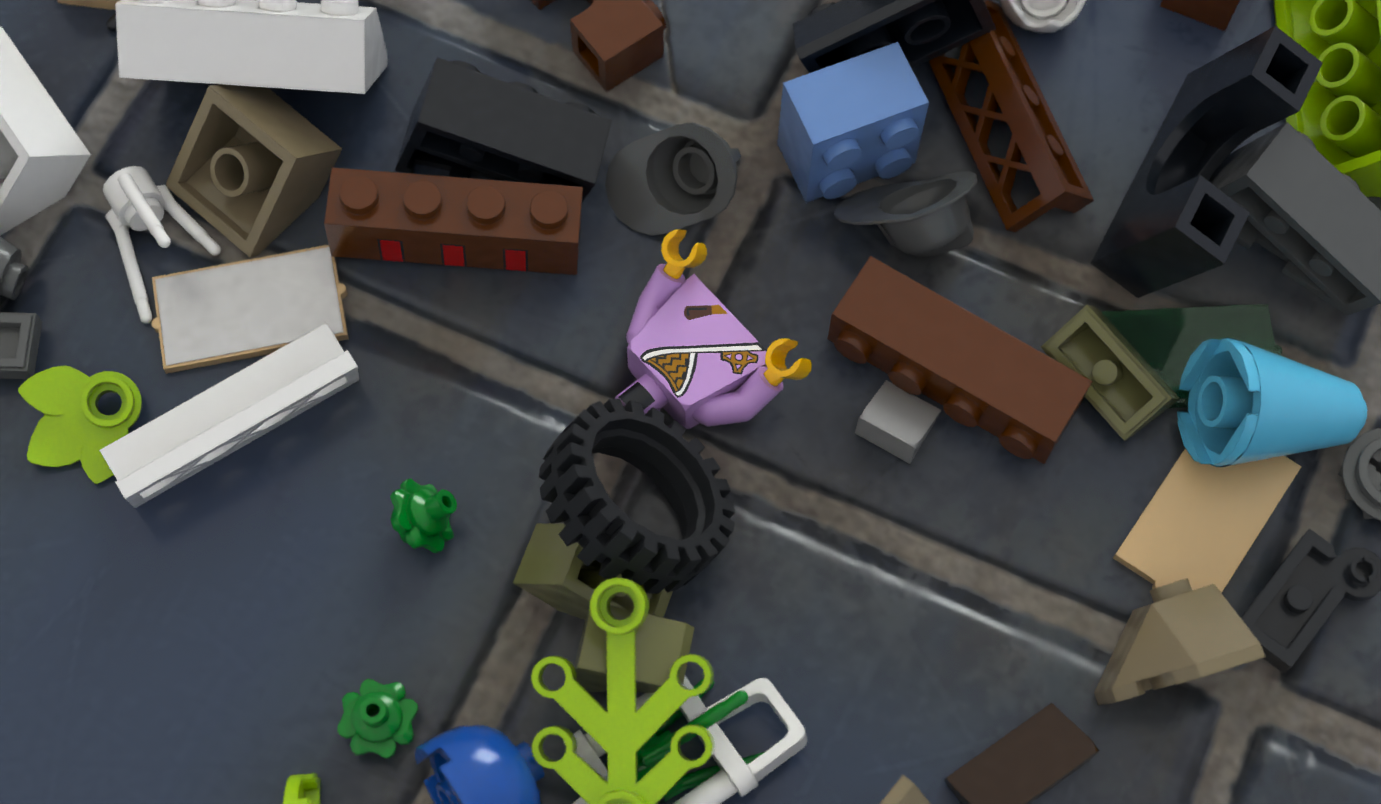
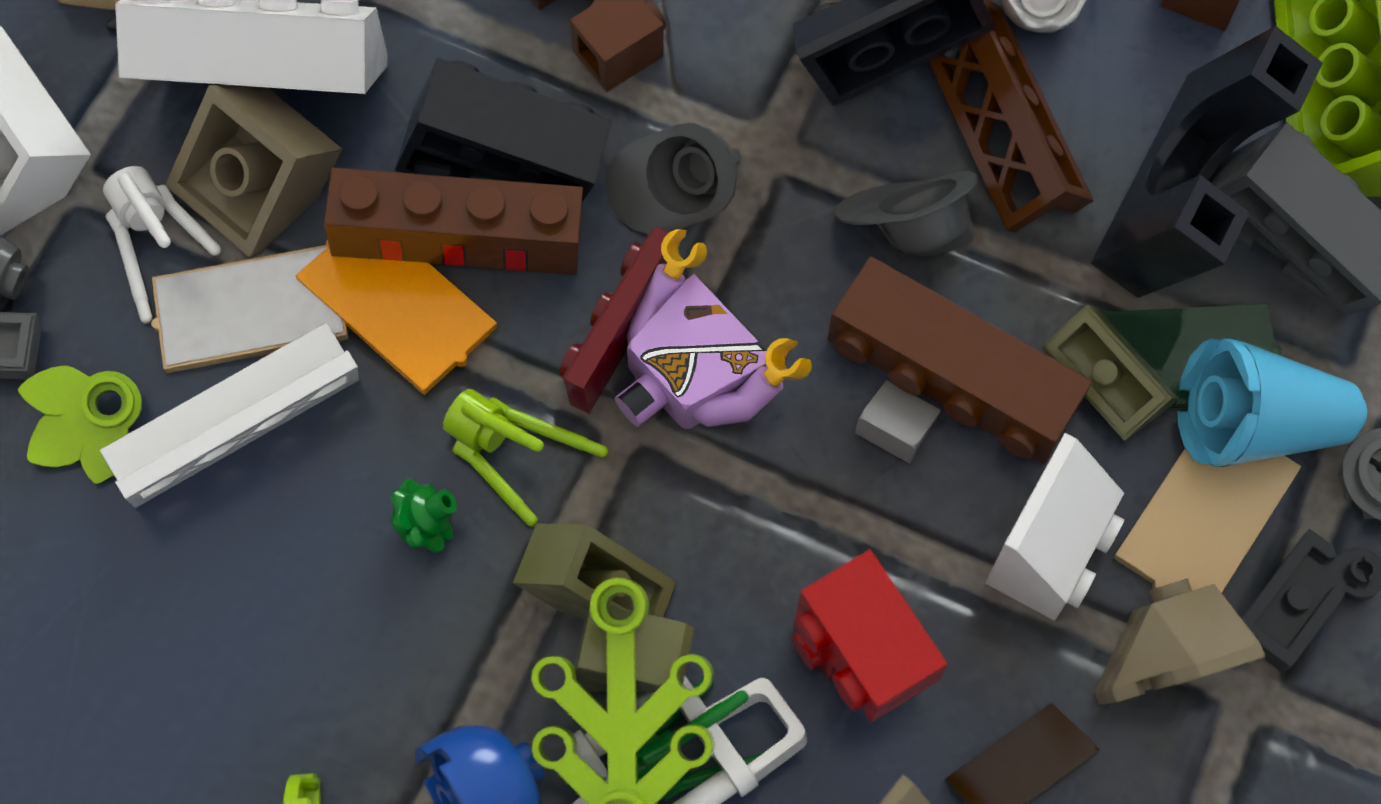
(377, 718): green plant -> none
(401, 312): none -> light orange piece
(485, 425): none -> lime plant
(591, 365): none -> dark red tile
(604, 528): black tyre -> none
(851, 122): medium blue brick -> none
(865, 638): none -> red brick
(1059, 532): none -> white slope

